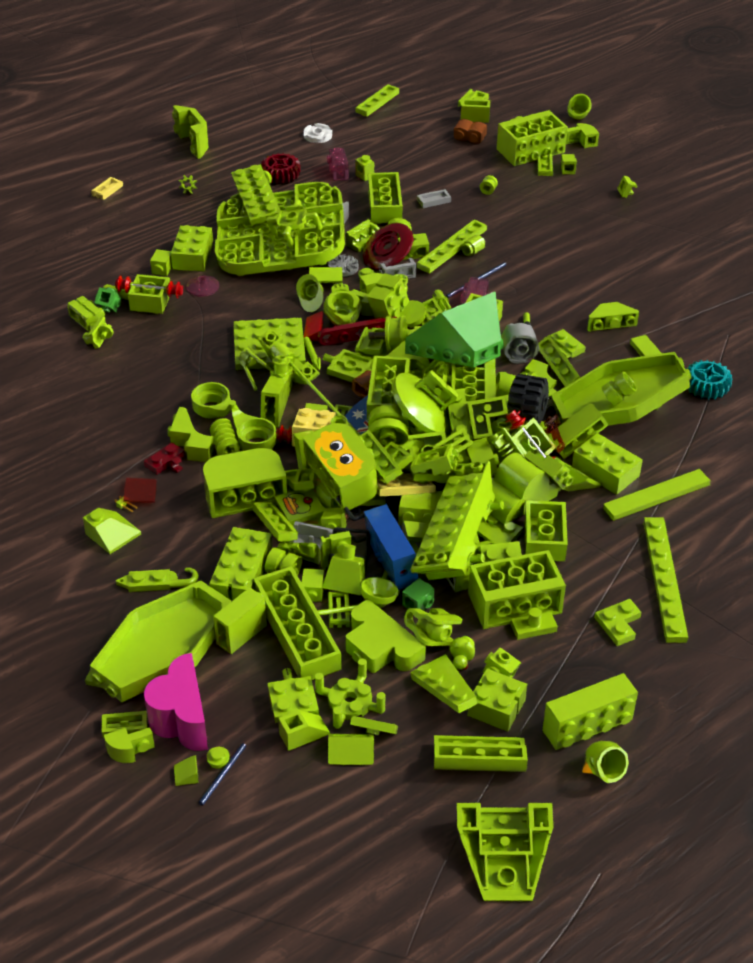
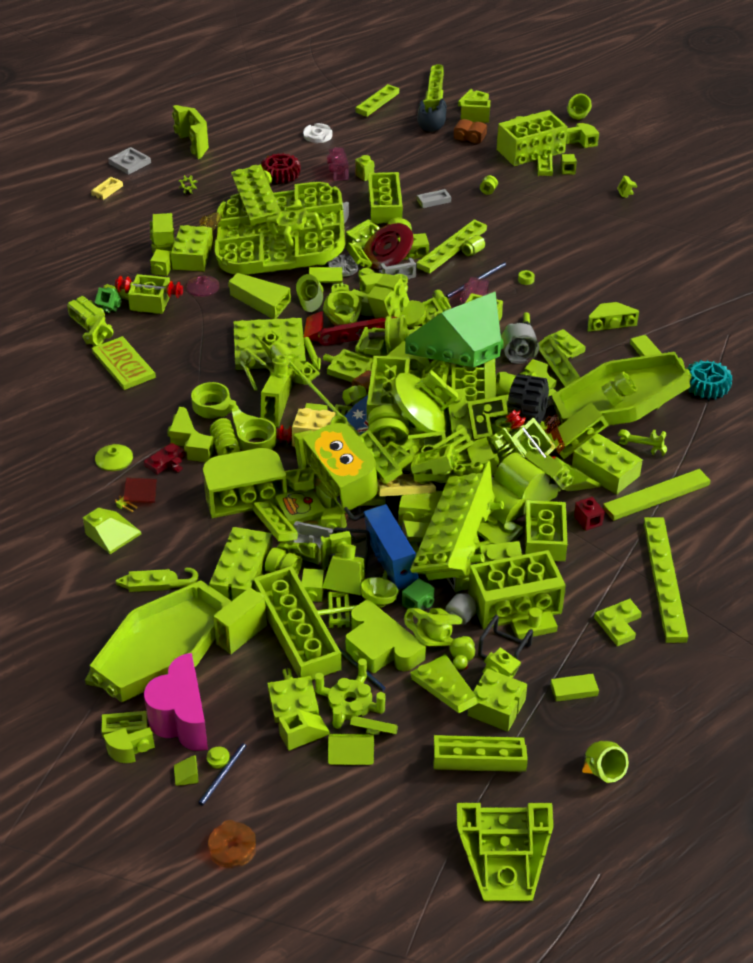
(114, 457): none -> lime dish
(123, 363): none -> lime tile
(129, 160): none -> light grey tile
(162, 232): none -> lime piece
(210, 220): none -> clear yellow dish
(229, 832): none -> clear orange plate
(260, 294): none -> lime slope
(354, 395): none -> lime piece
(356, 665): none -> axle
(358, 255): none -> lime tile
(433, 109): none -> piece
(462, 606): none -> light grey head
(494, 621): none -> black piece
(526, 277): none -> lime tile
(574, 687): none -> lime tile
(588, 513): none -> dark red brick
(589, 711): lime brick -> none
(654, 440): none -> lime bar

